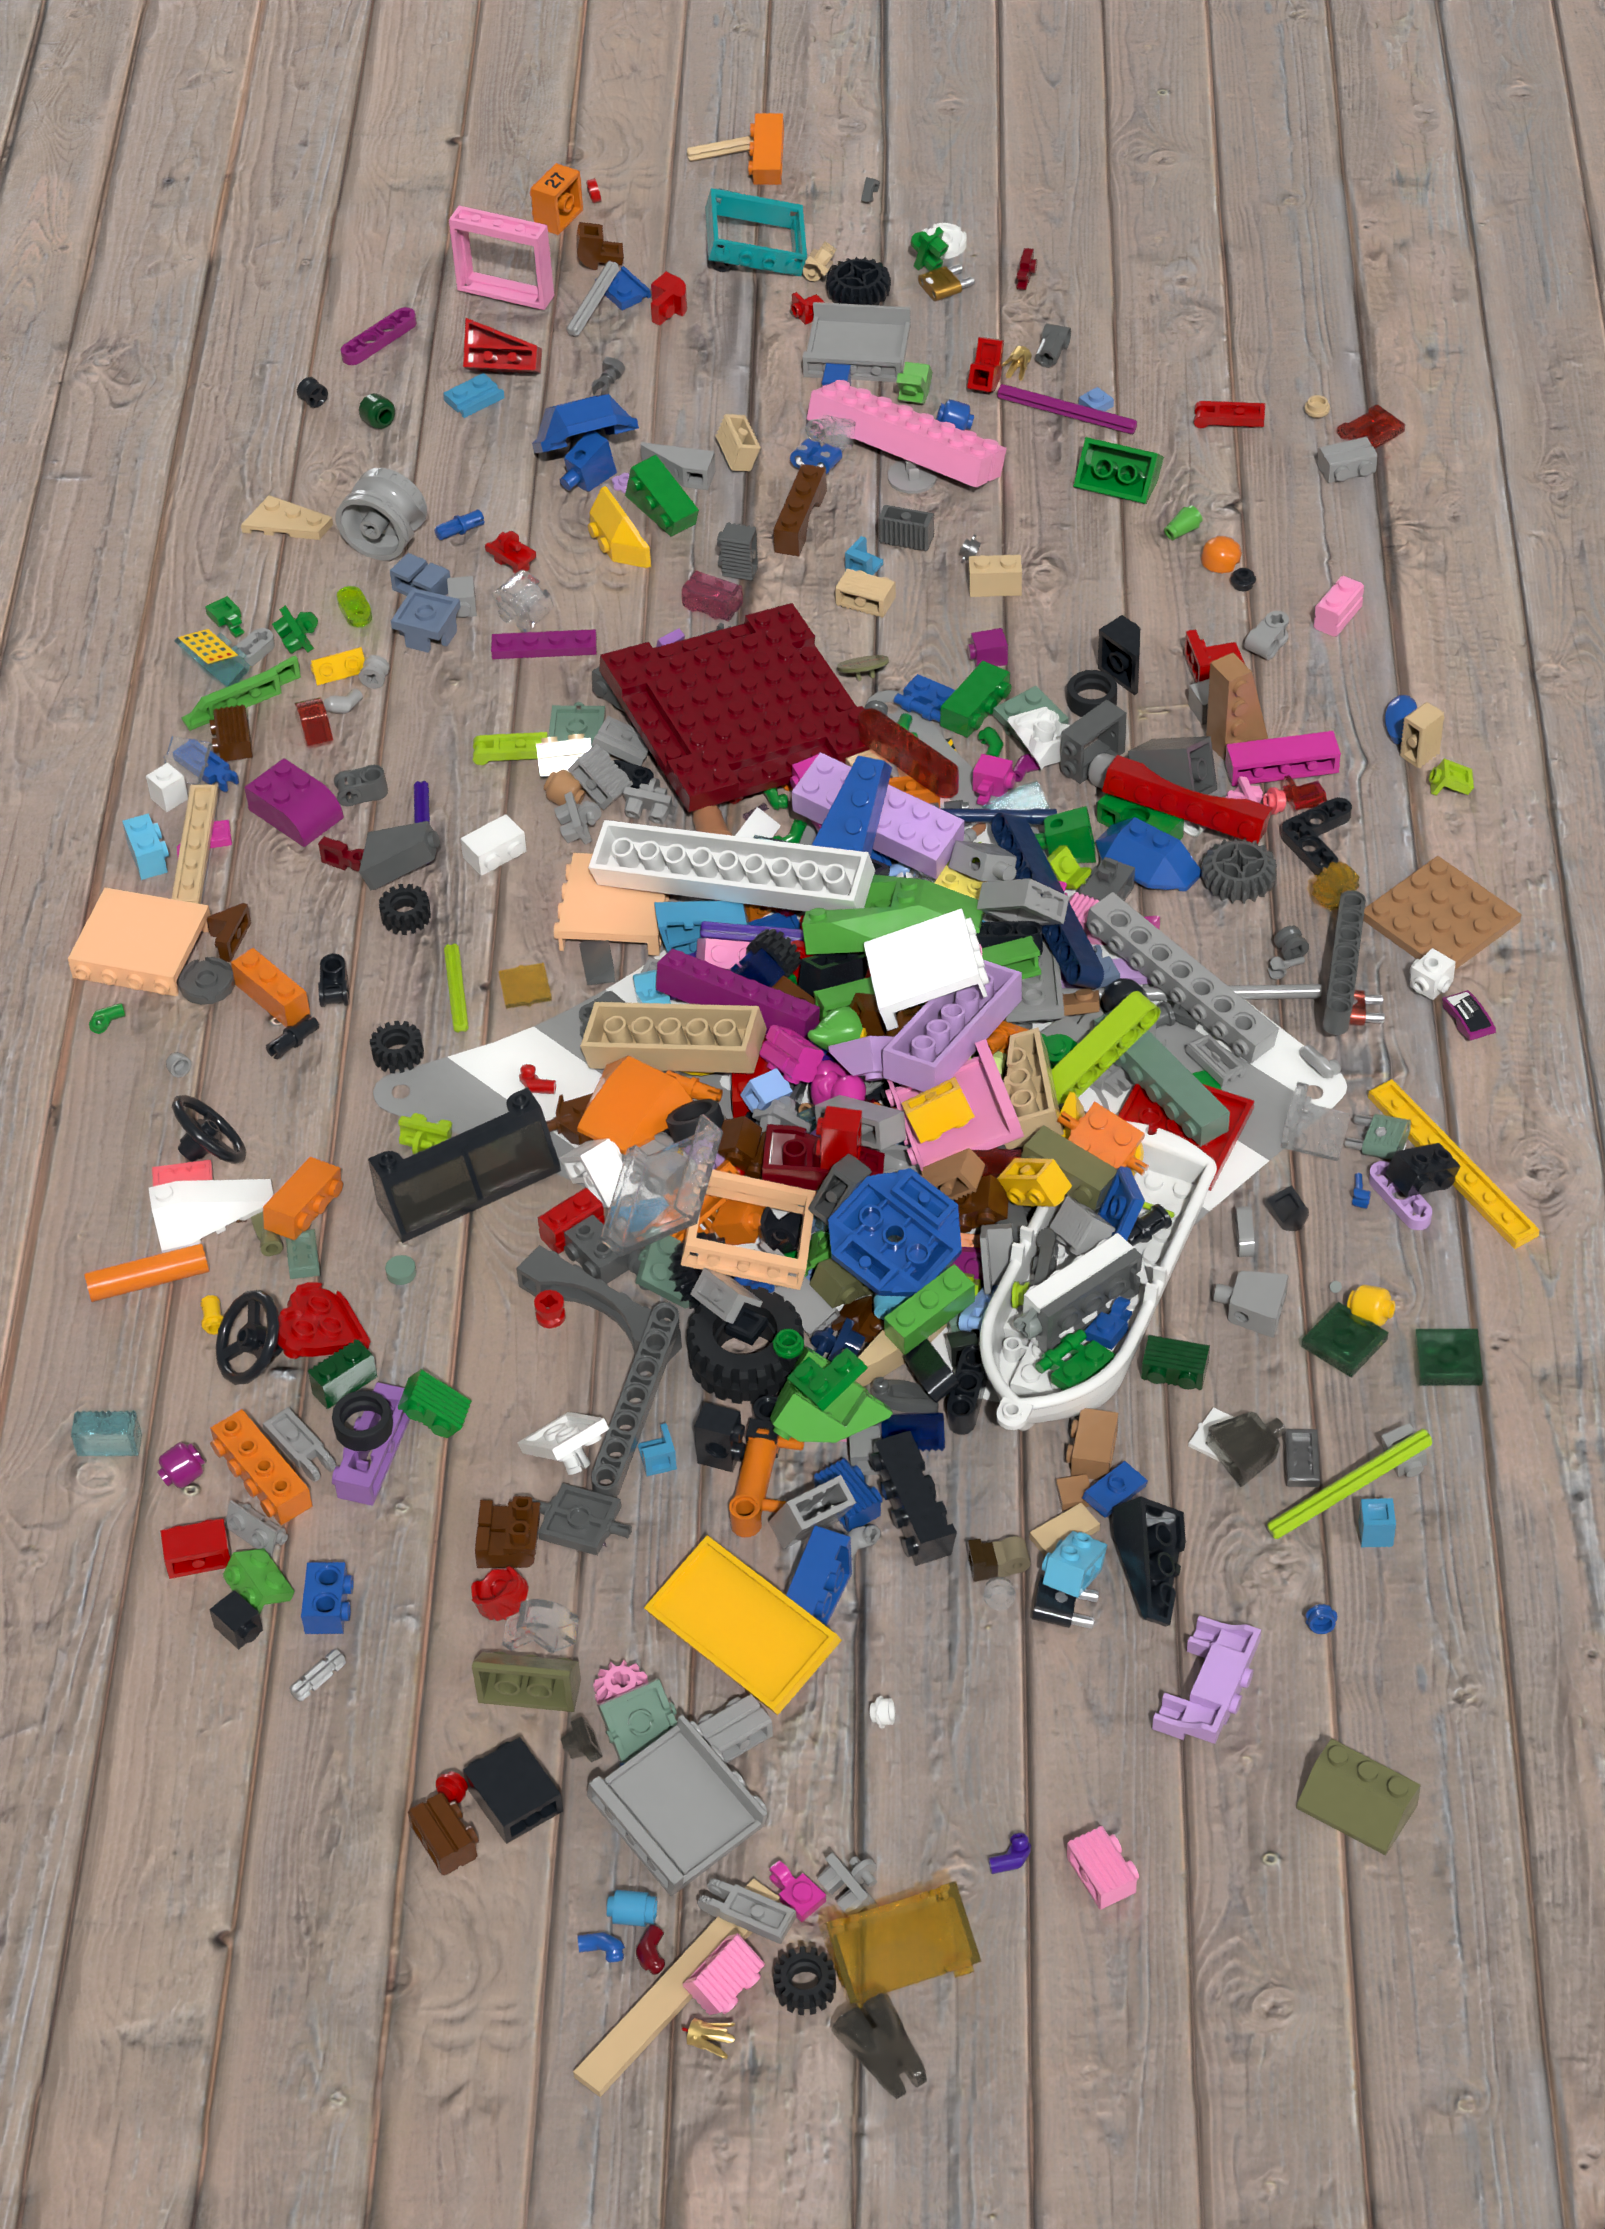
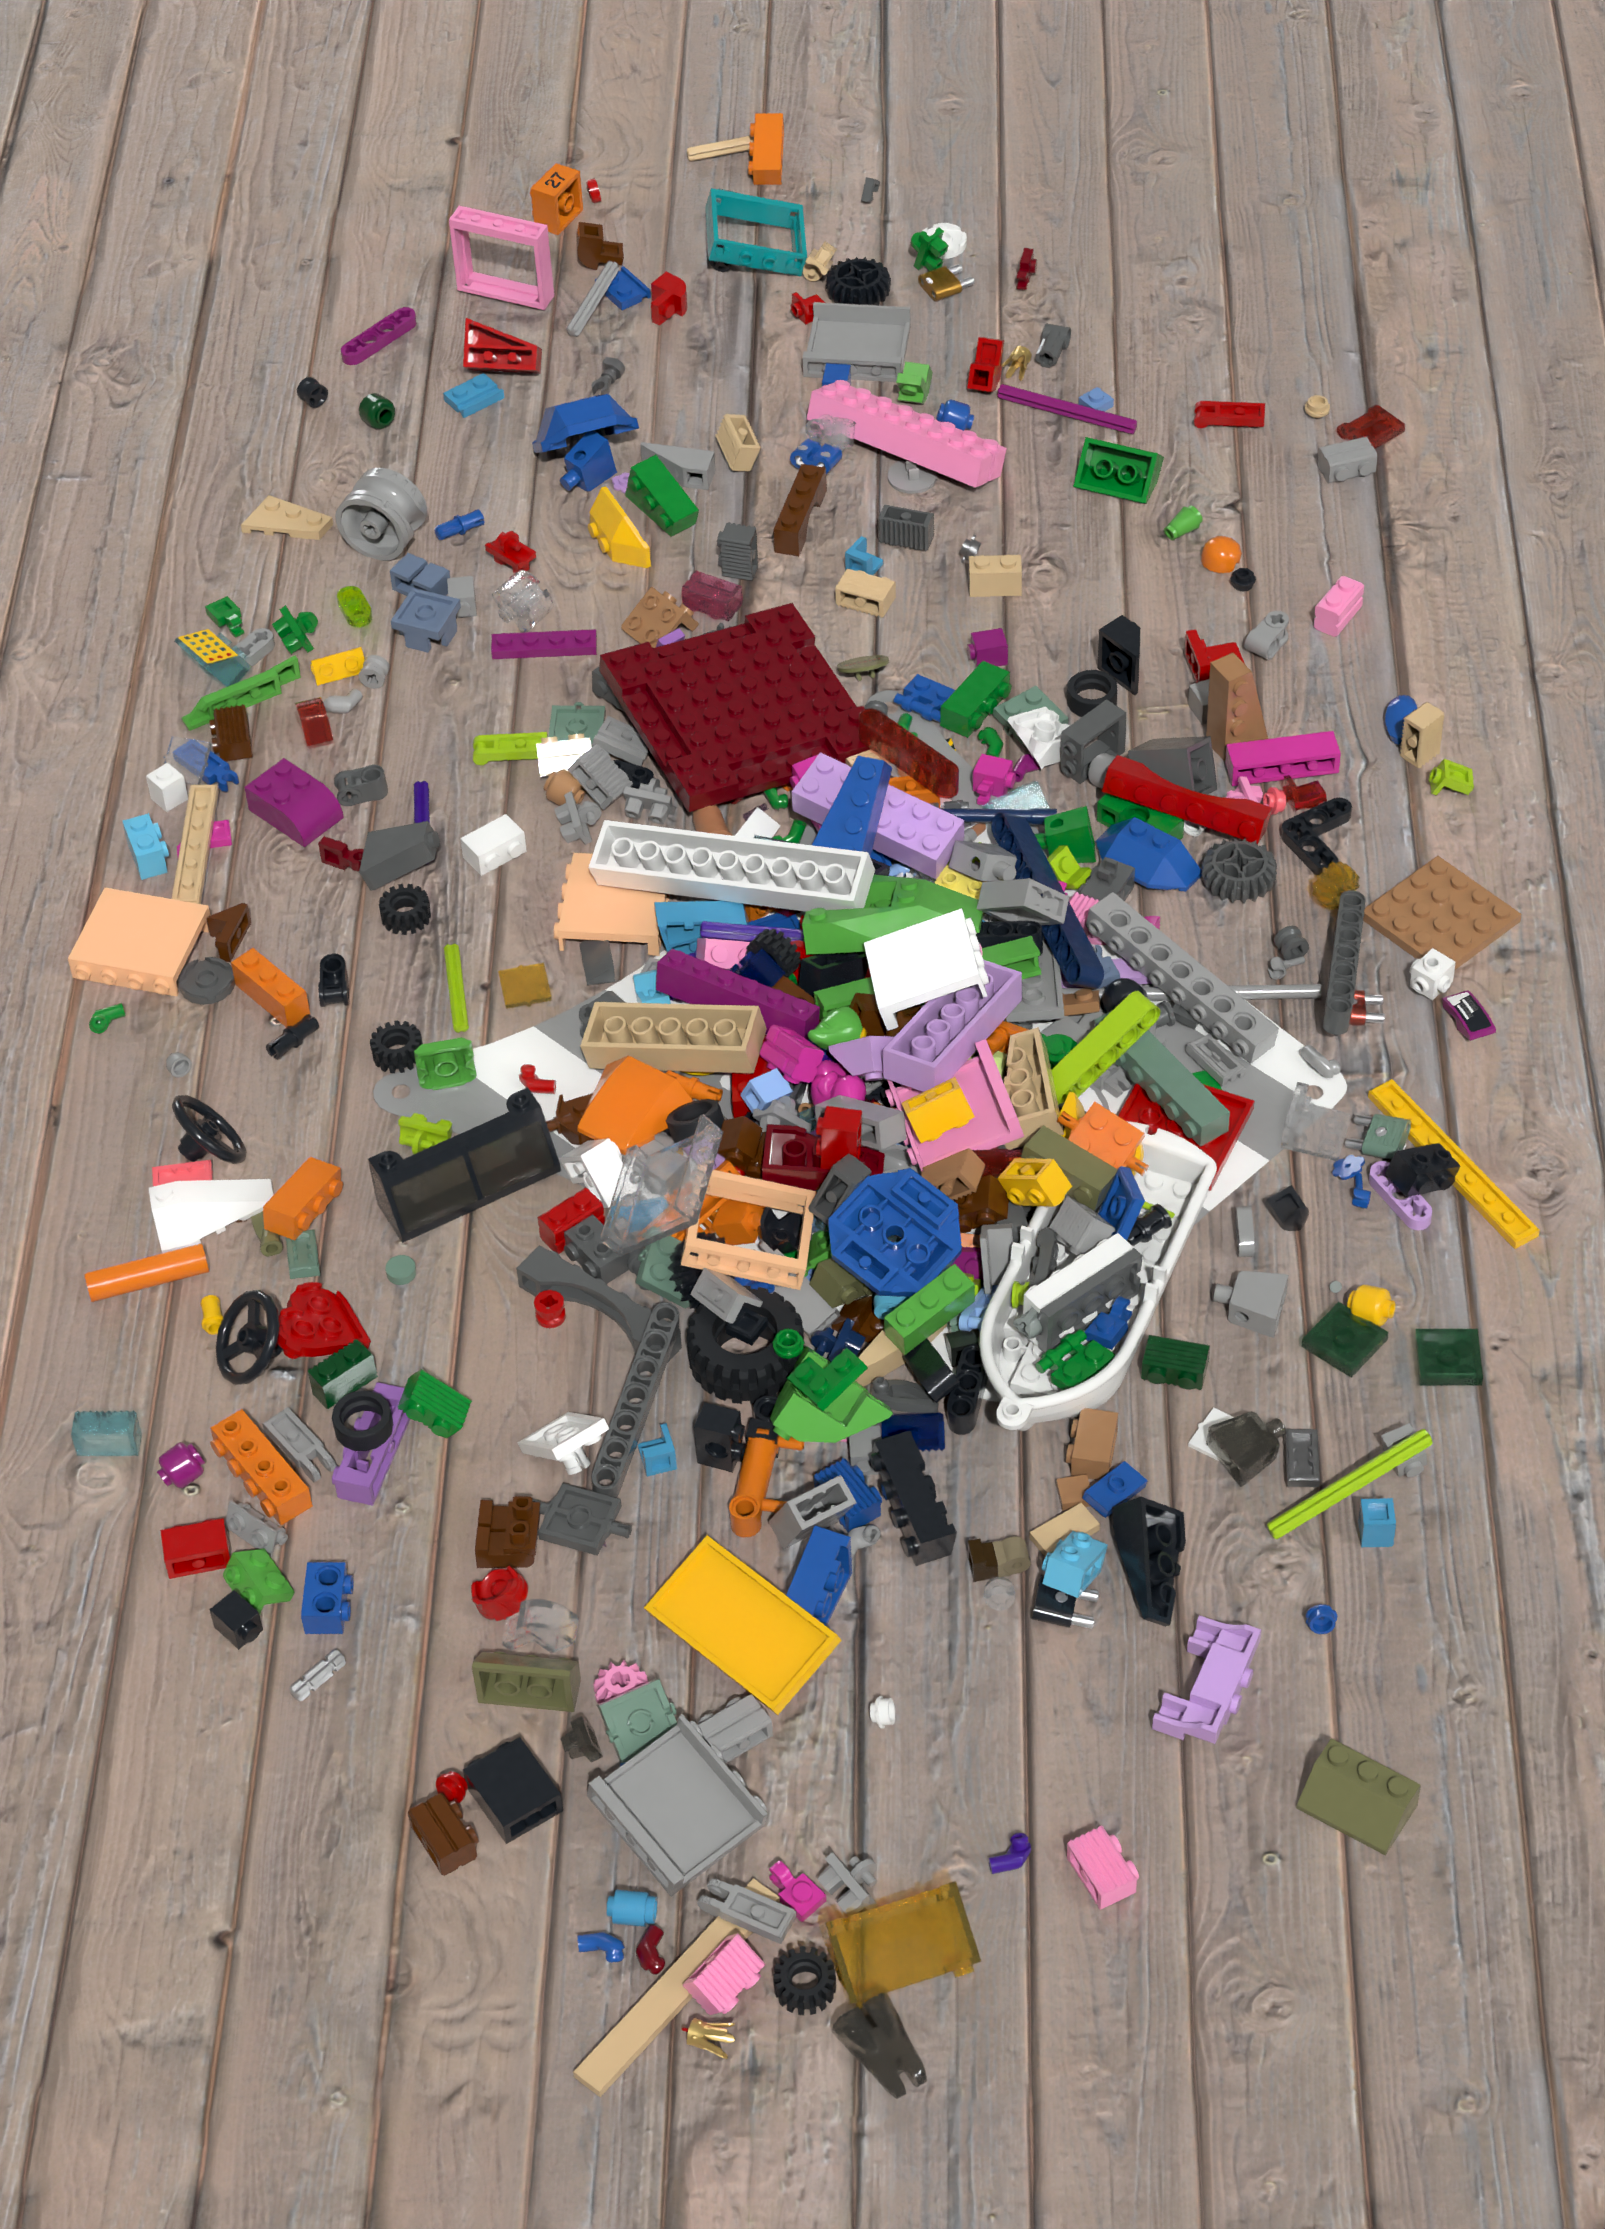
(445, 1063): none -> bright green slope
(656, 617): none -> medium nougat bracket
(1348, 1167): none -> plant

